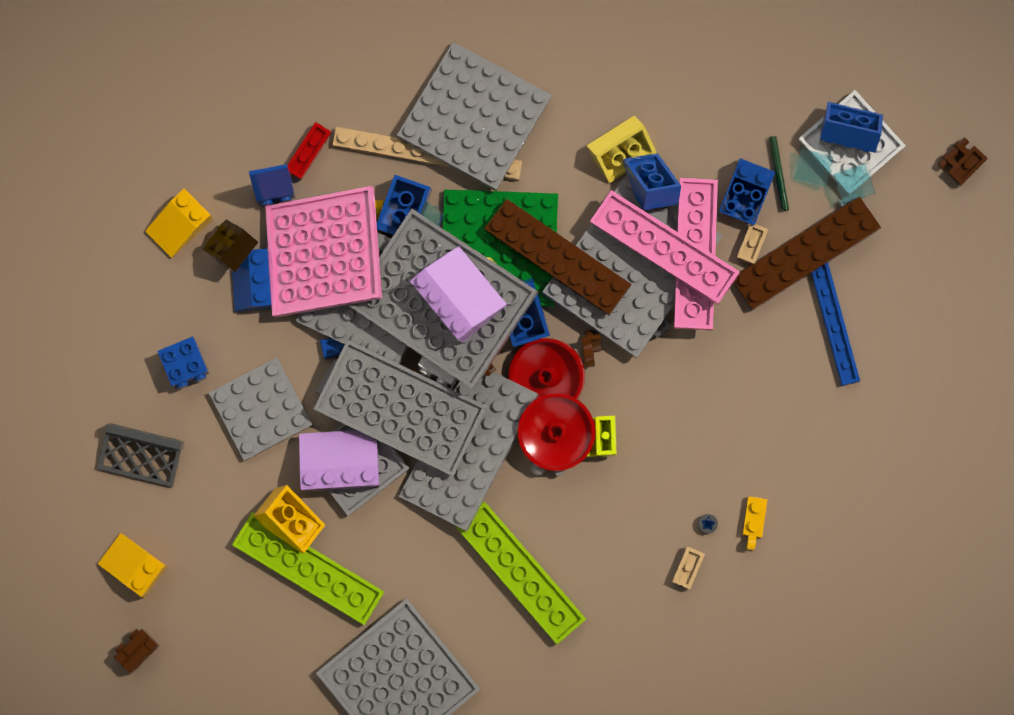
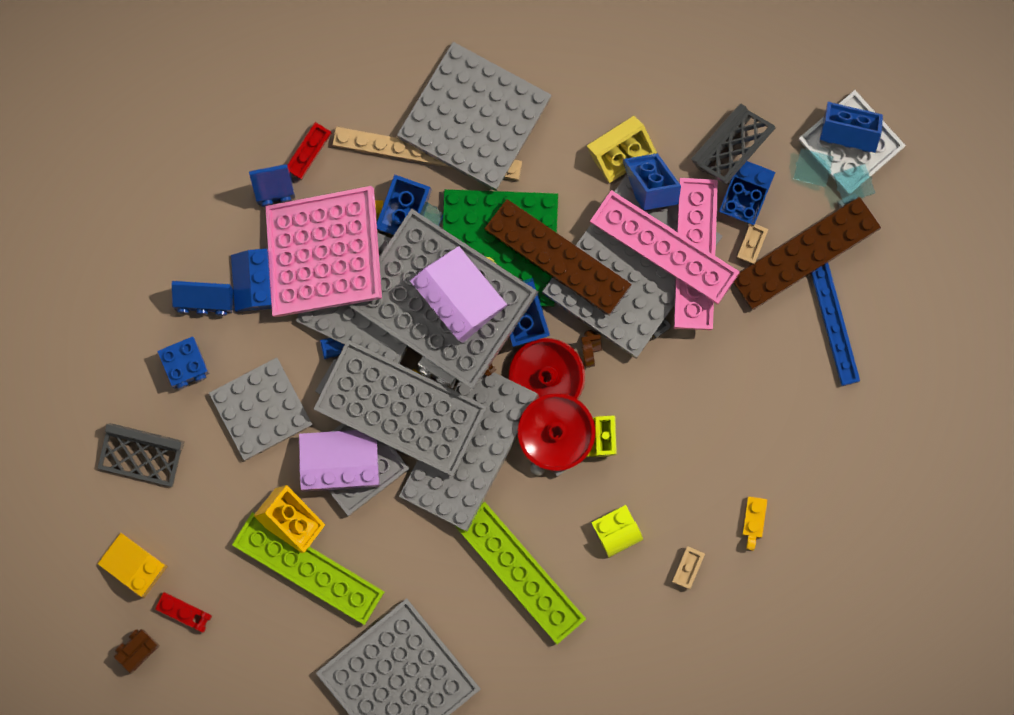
(178, 223): yellow slope -> none
(182, 611): none -> red plate
(202, 297): none -> blue slope
(230, 245): dark brown brick -> none
(617, 531): none -> neon yellow brick
(707, 523): dark grey tile -> none
(724, 137): none -> dark grey fence
(779, 173): dark green piece -> none
(966, 166): reddish brown plate -> none

